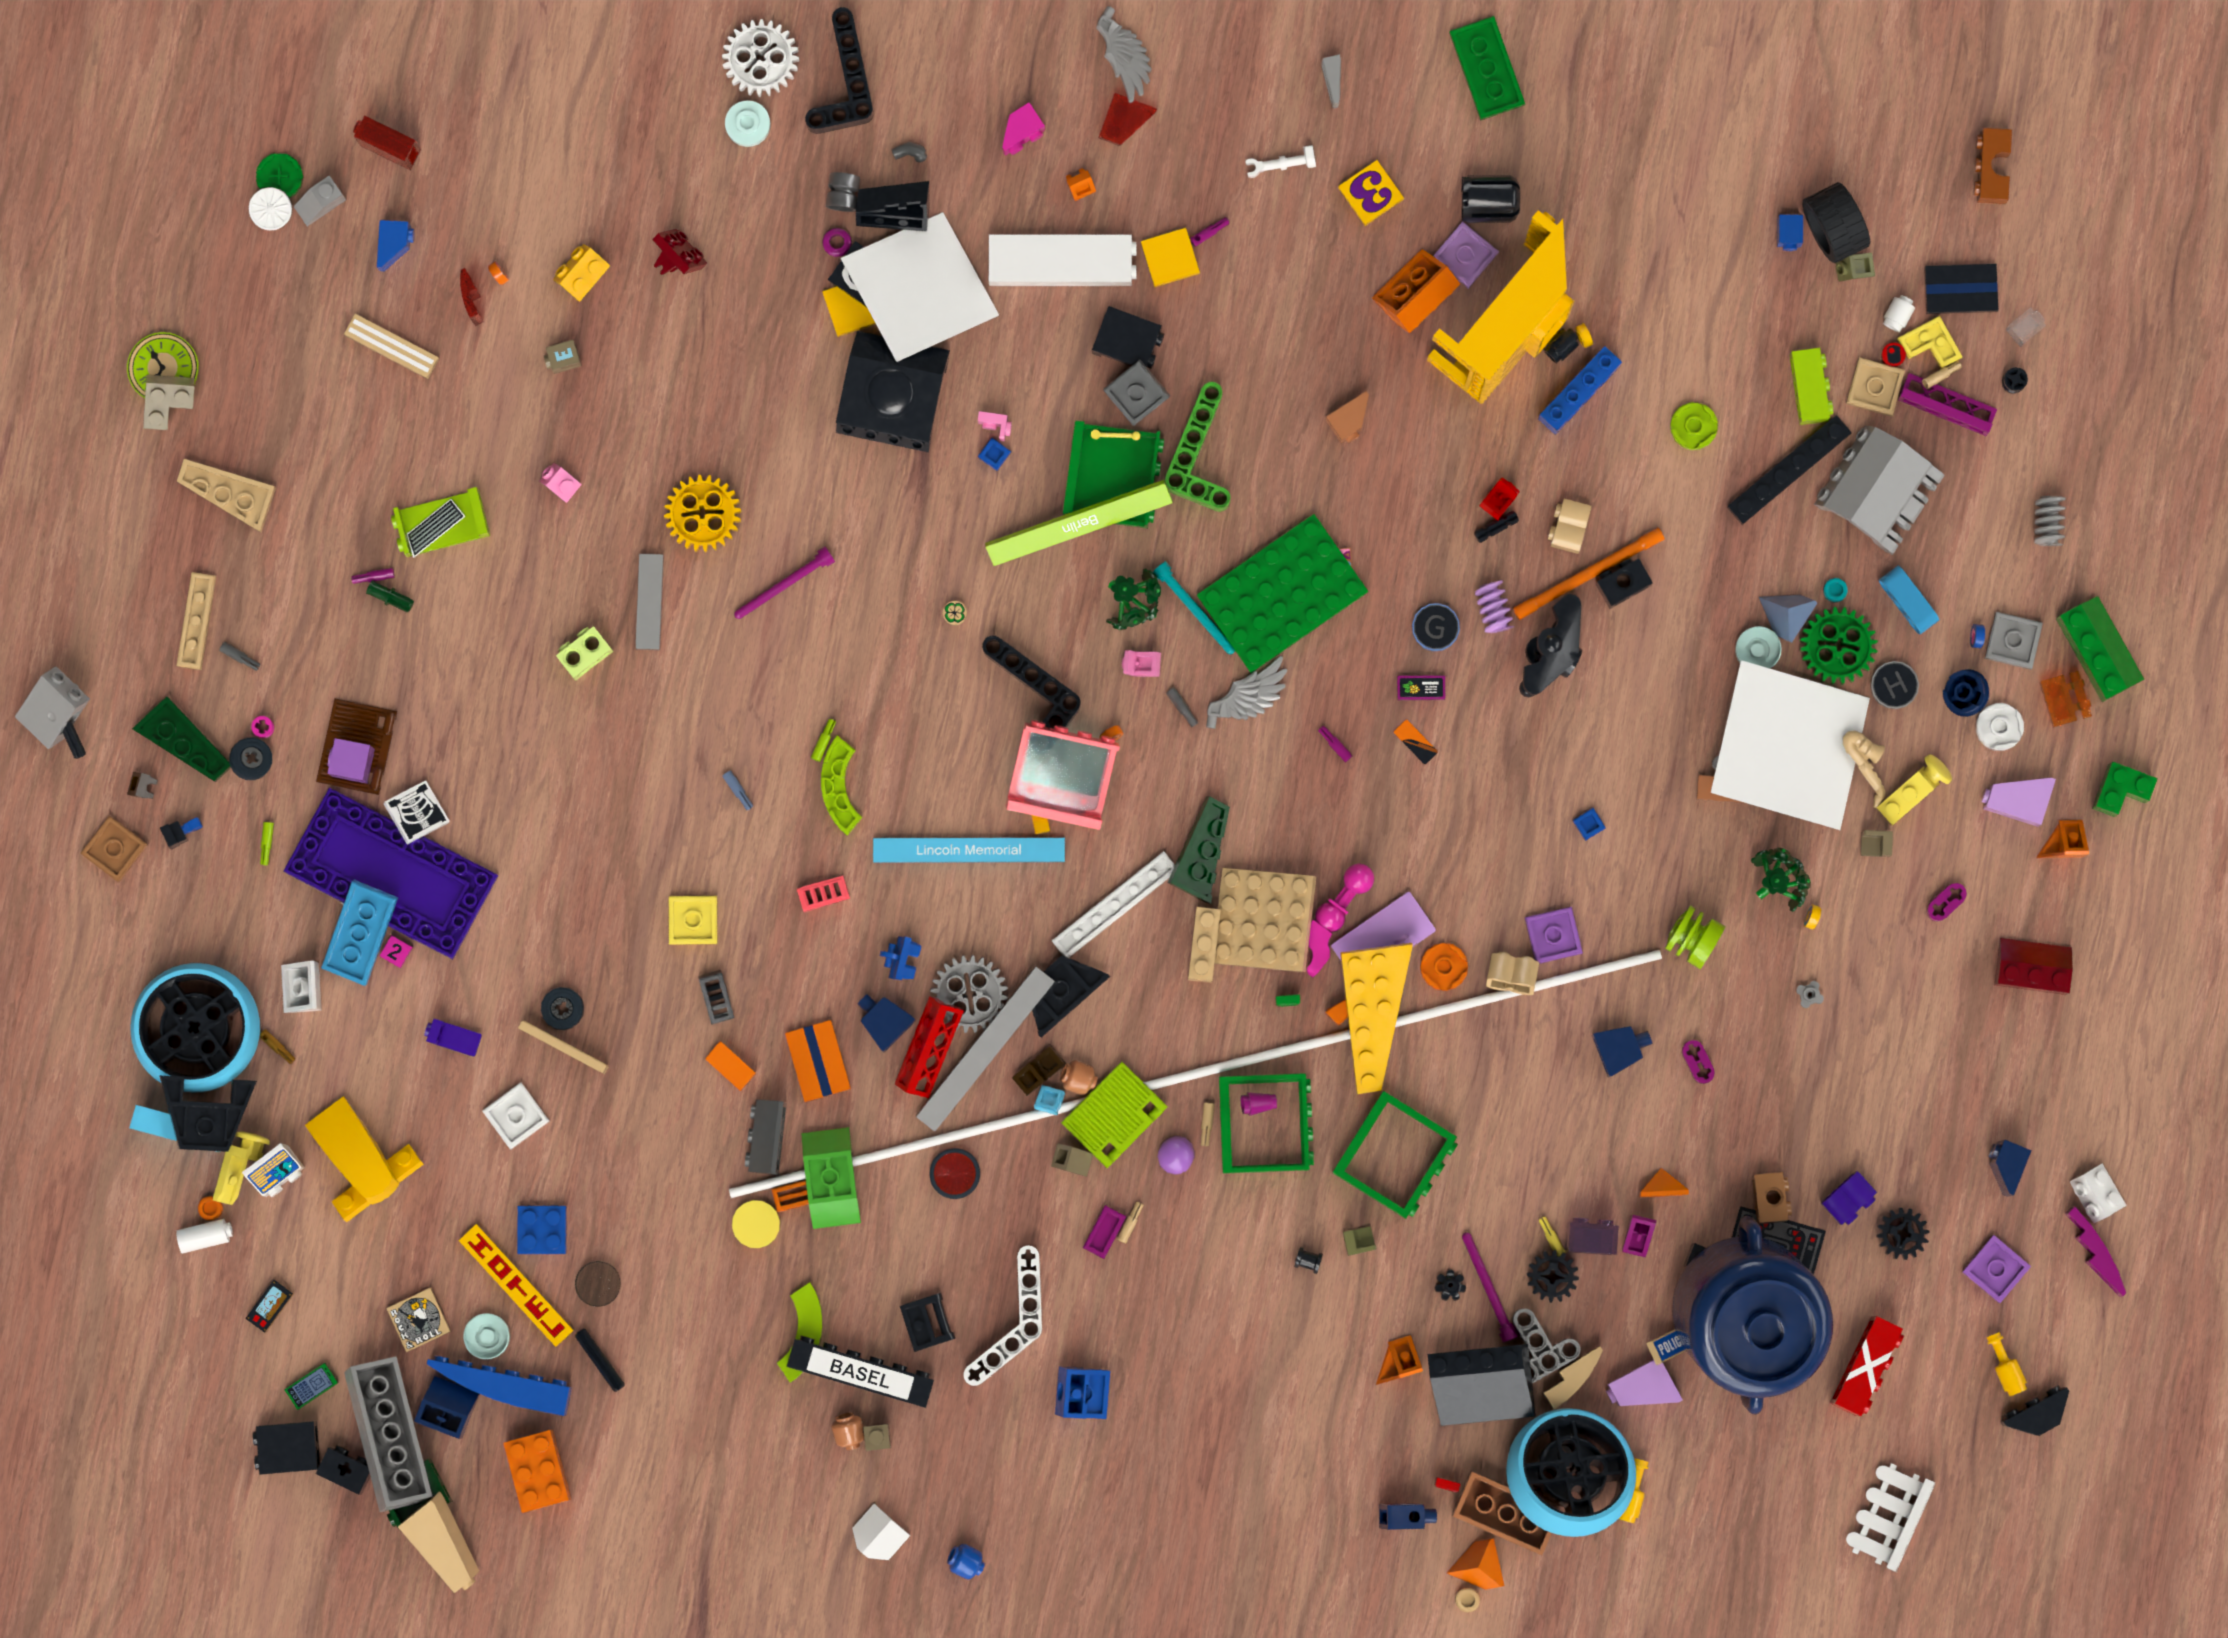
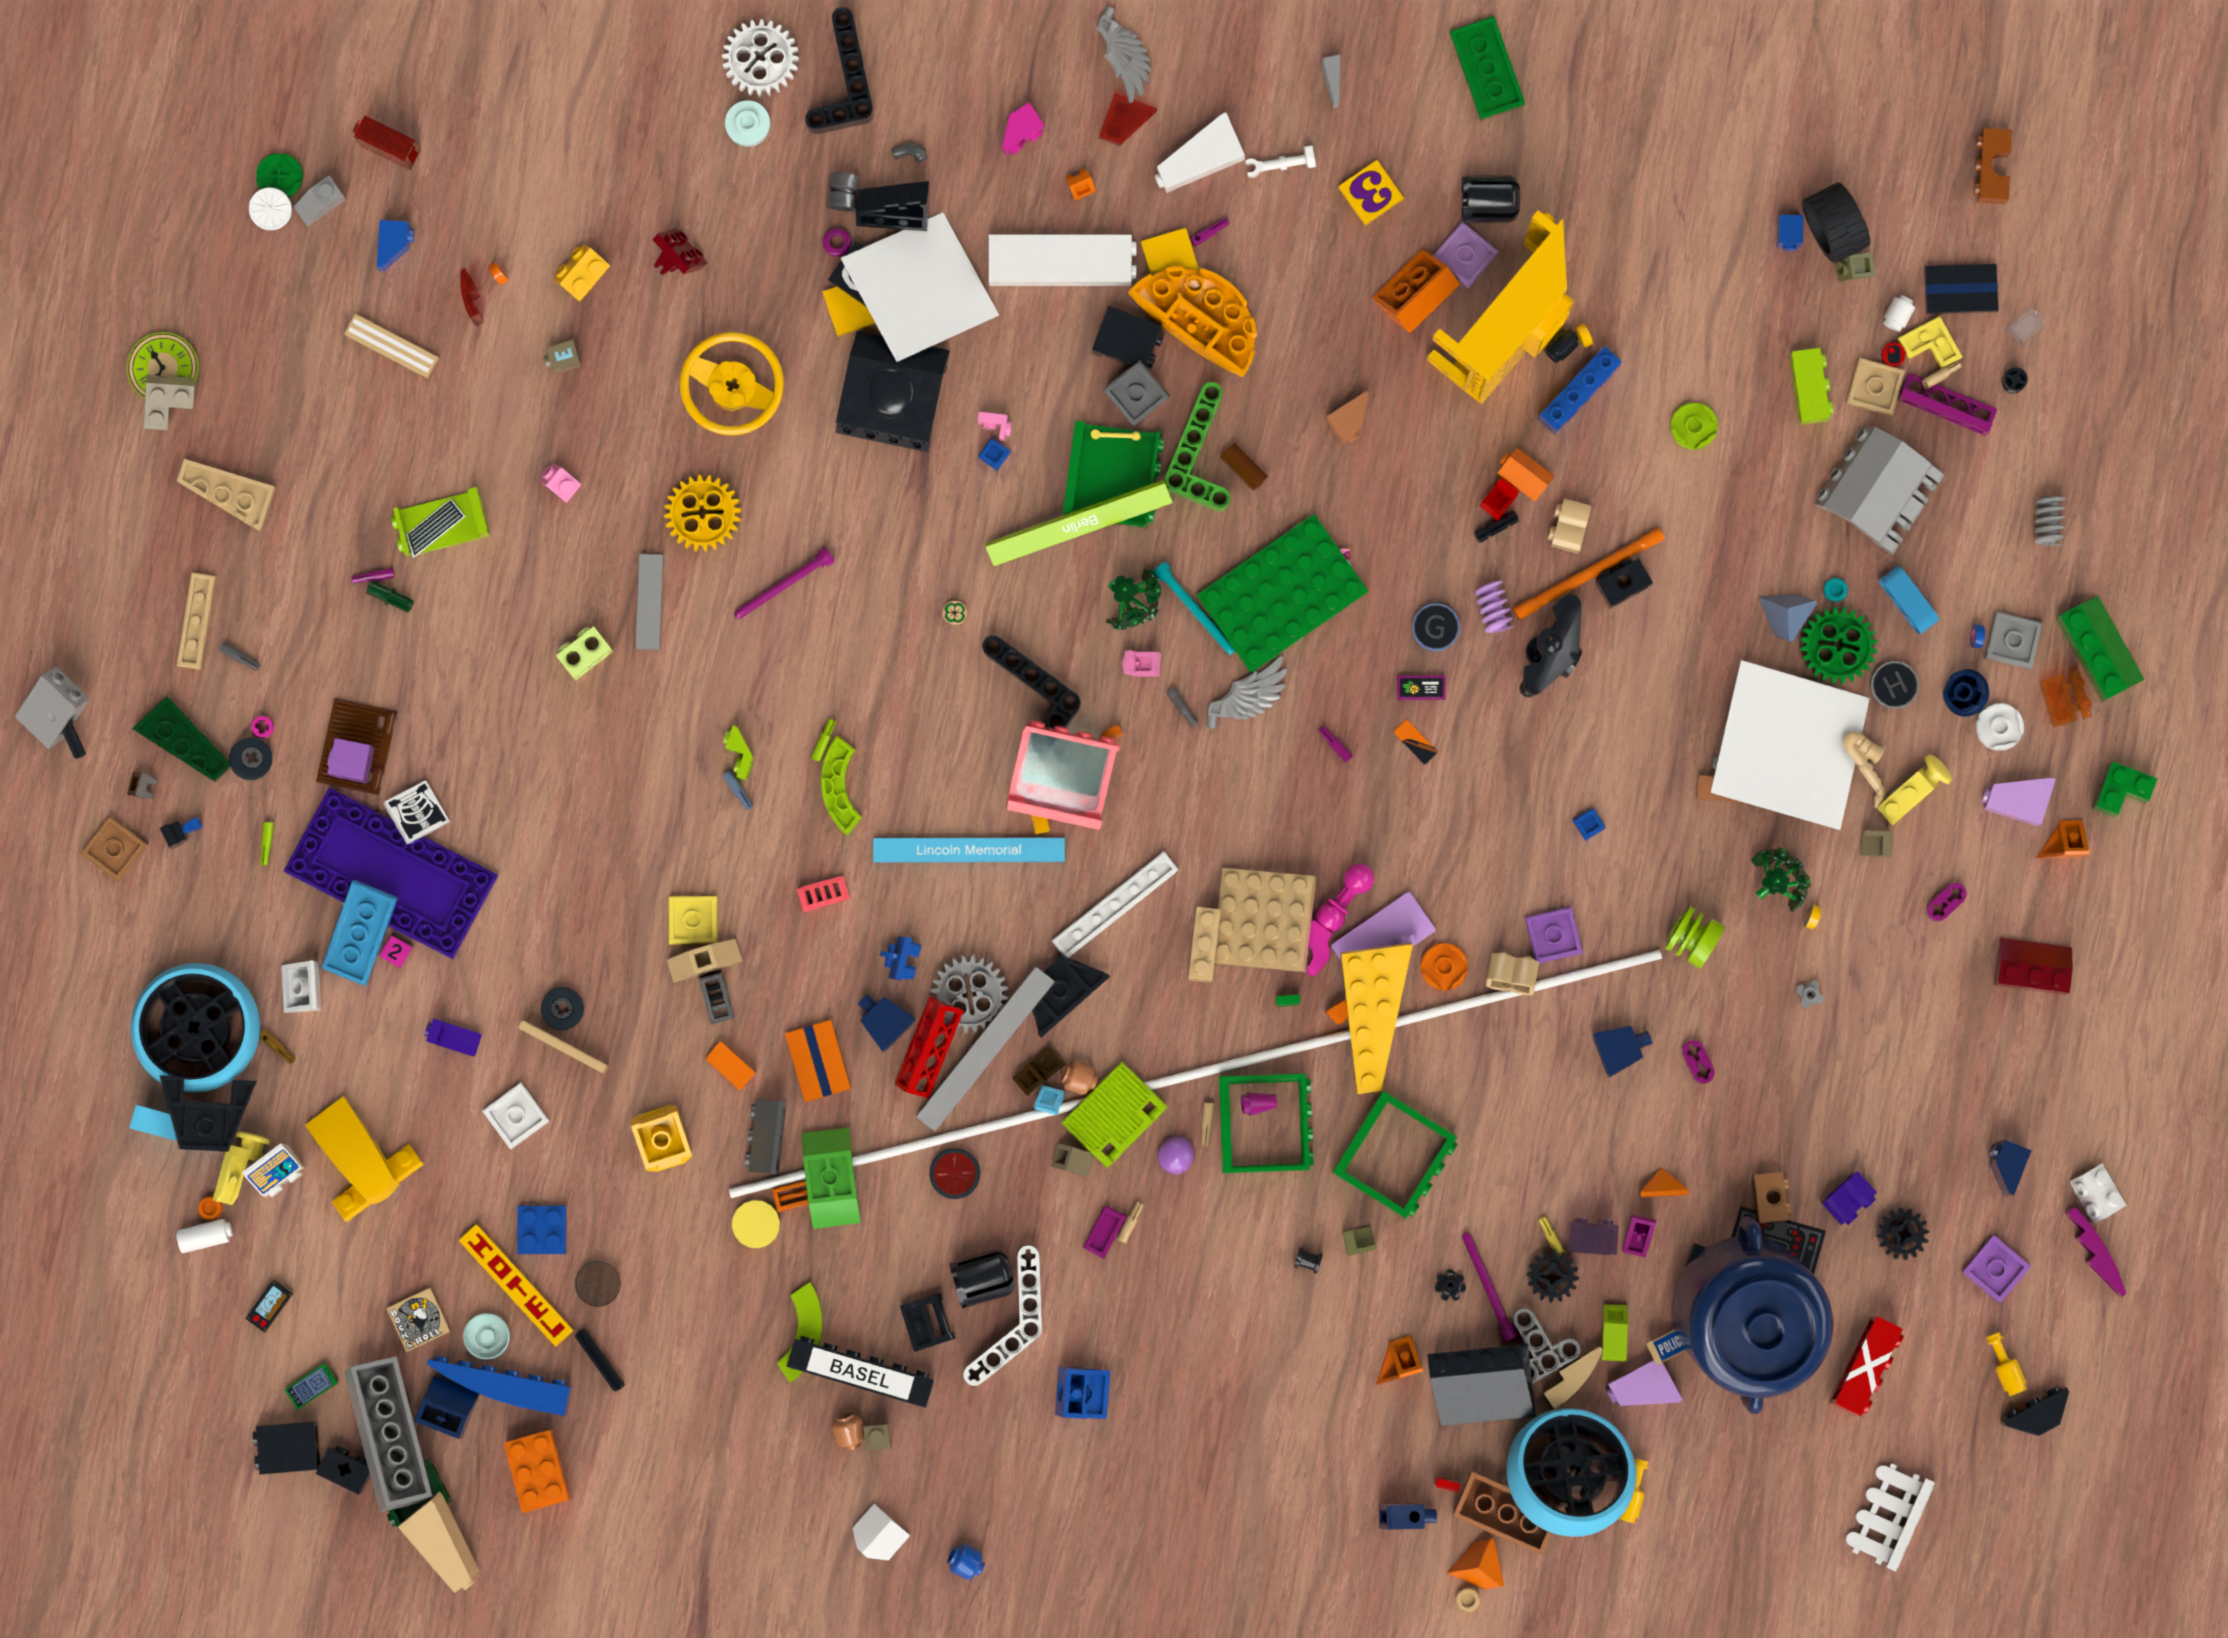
(661, 1138): none -> yellow slope
(704, 960): none -> tan slope
(717, 376): none -> yellow piece
(736, 744): none -> lime slope
(982, 1278): none -> black cylinder
(1199, 857): dark green wing -> none
(1201, 313): none -> light orange brick
(1203, 155): none -> white slope
(1244, 467): none -> reddish brown axle
(1525, 474): none -> orange brick
(1615, 1332): none -> lime slope
(1759, 647): light aqua piece -> none
(1789, 470): black plate -> none

